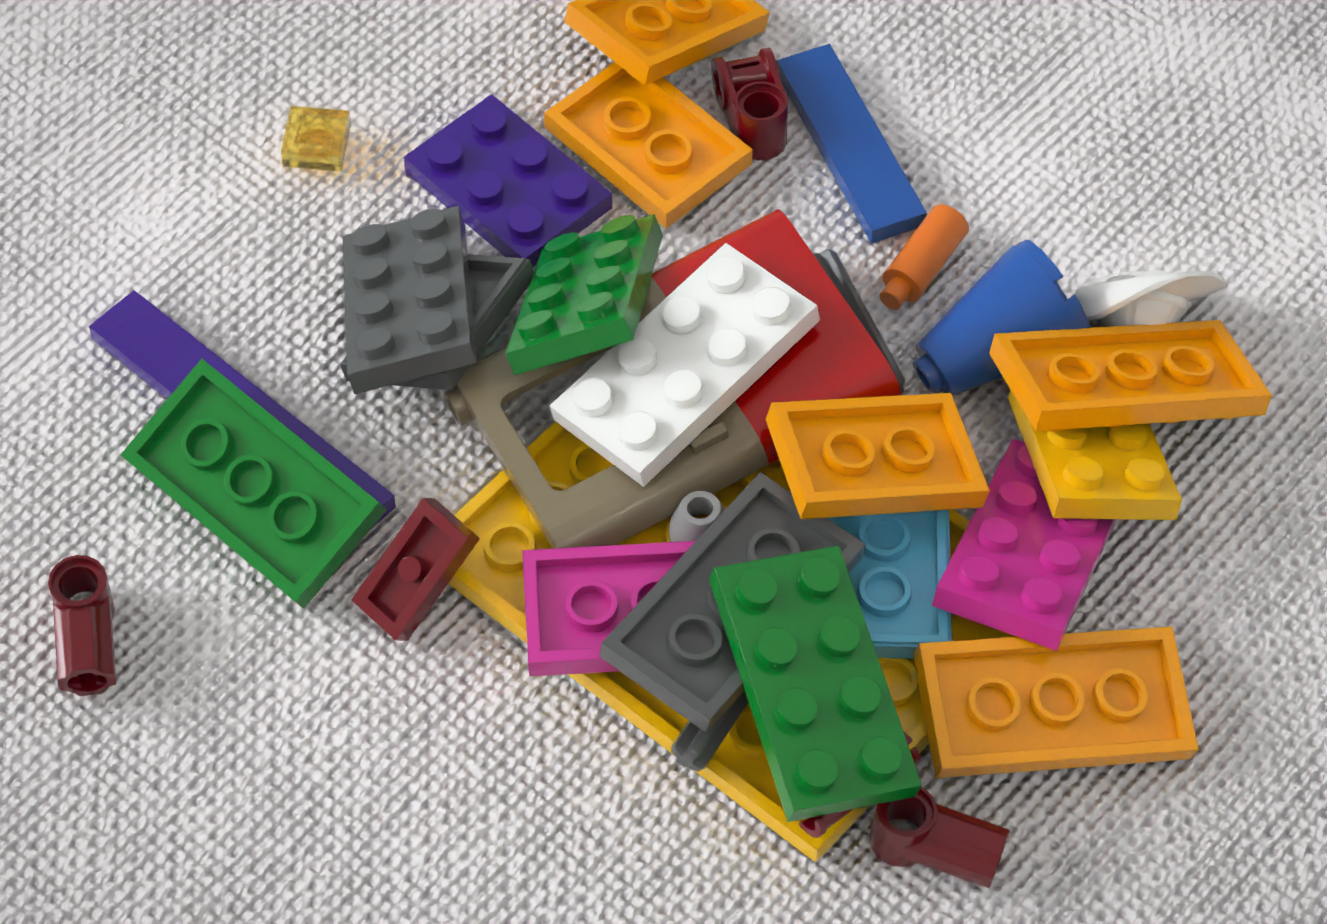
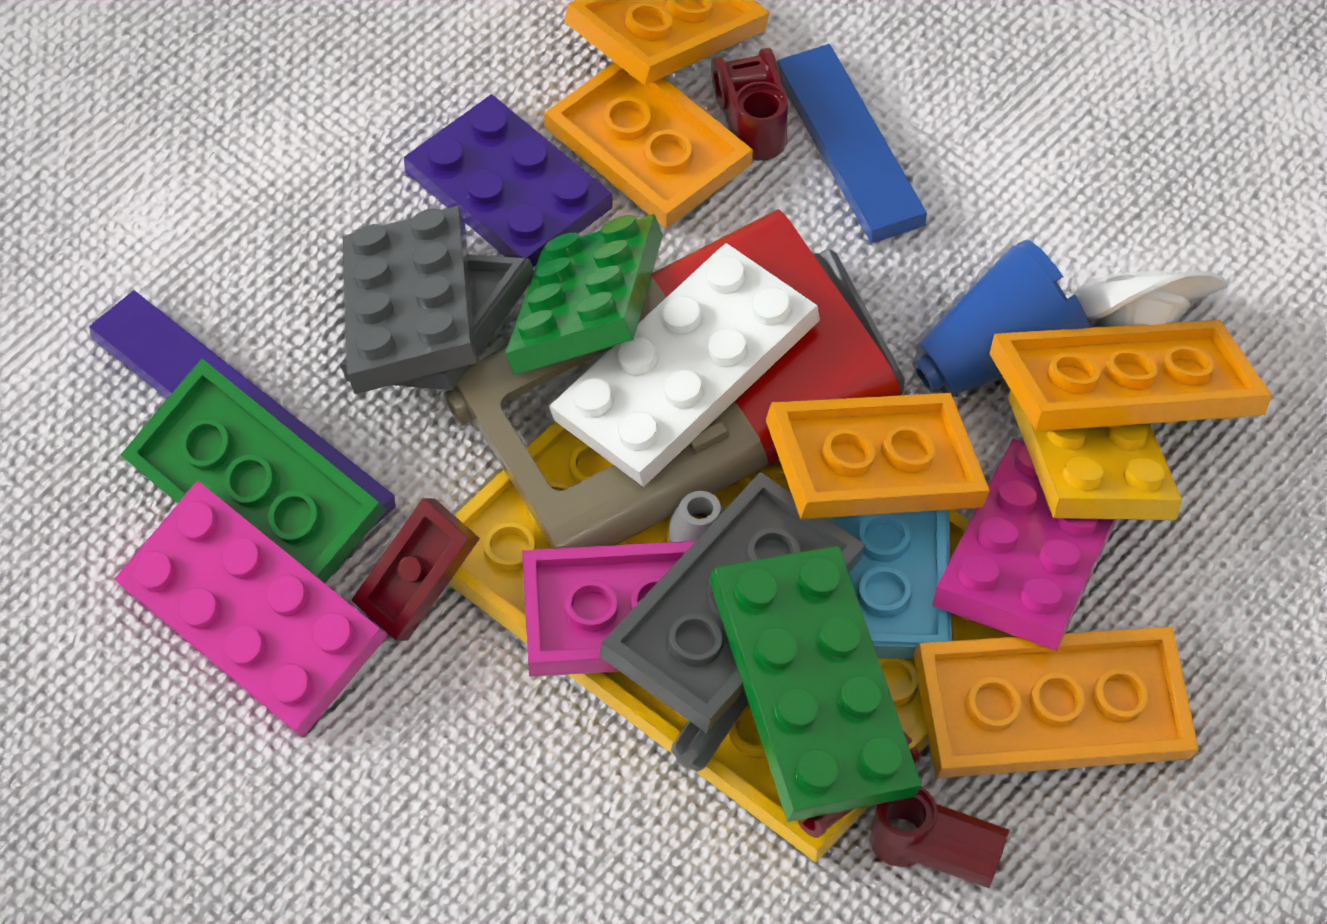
(83, 627): dark red piece -> none
(251, 608): none -> dark pink plate
(316, 138): clear yellow plate -> none
(923, 256): orange cylinder -> none

